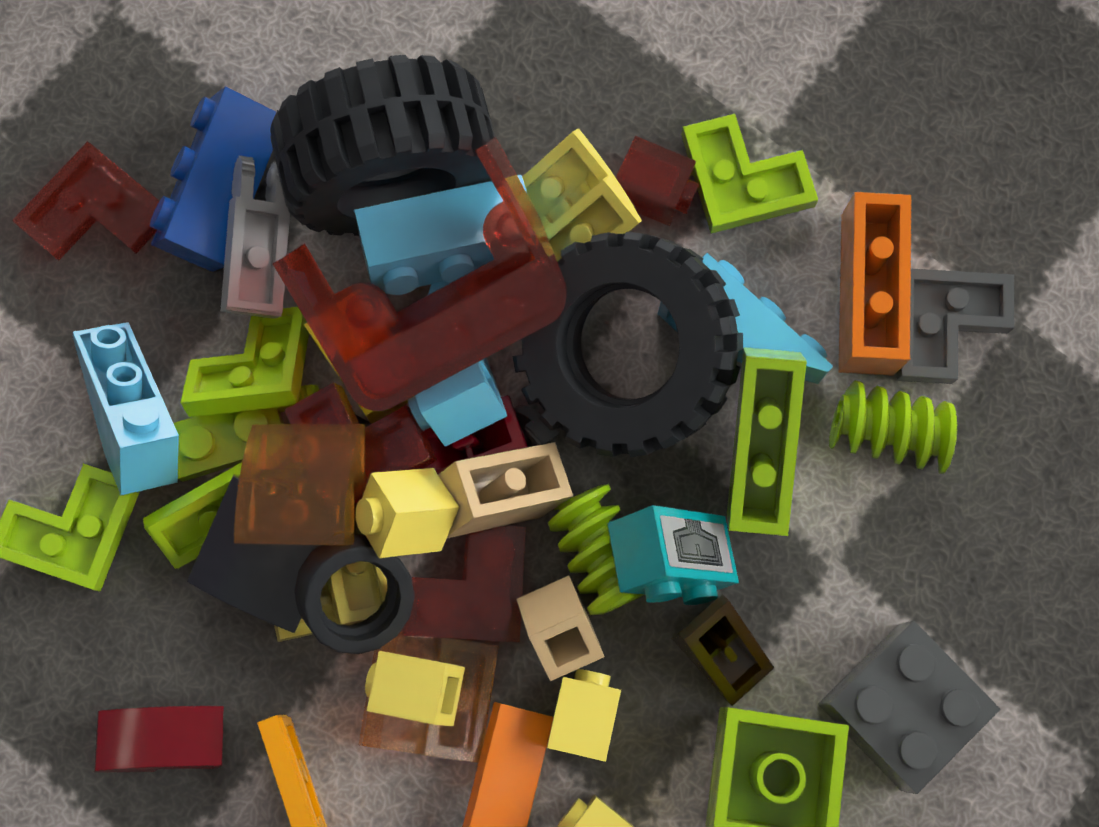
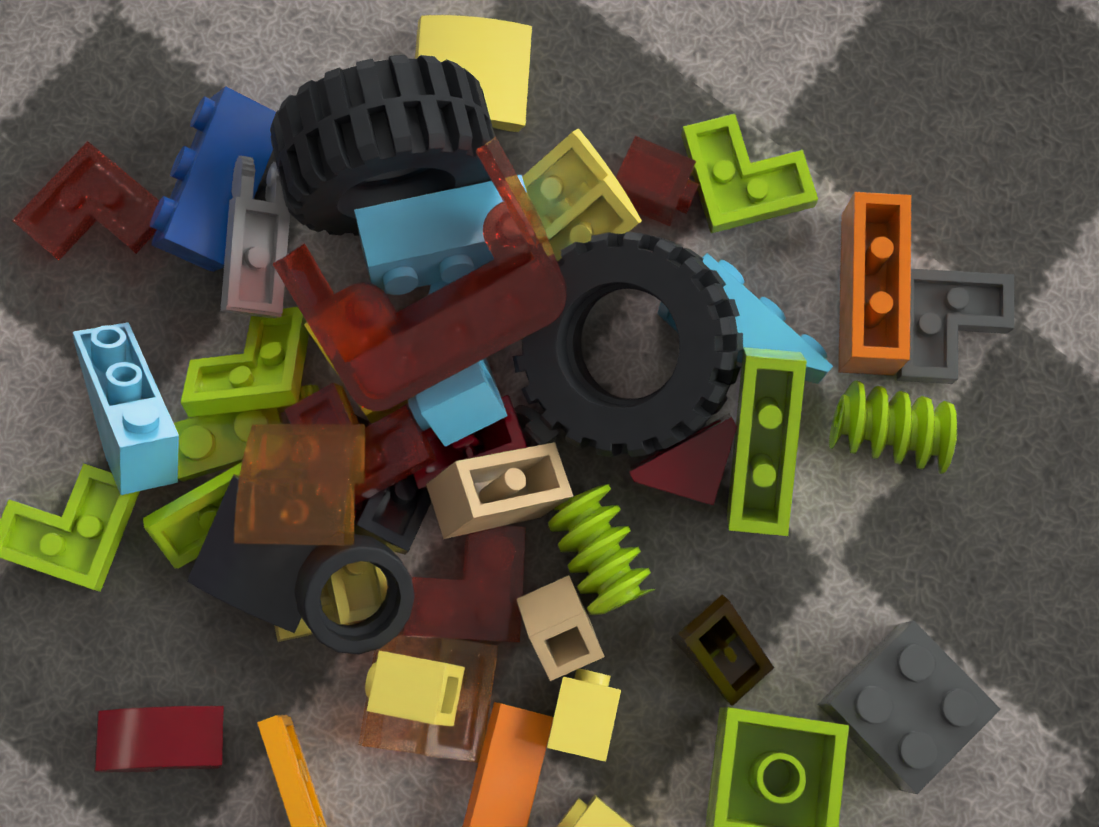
(406, 512): light yellow brick -> none
(492, 52): none -> light yellow slope
(672, 554): teal brick -> none
(692, 465): none -> dark red slope

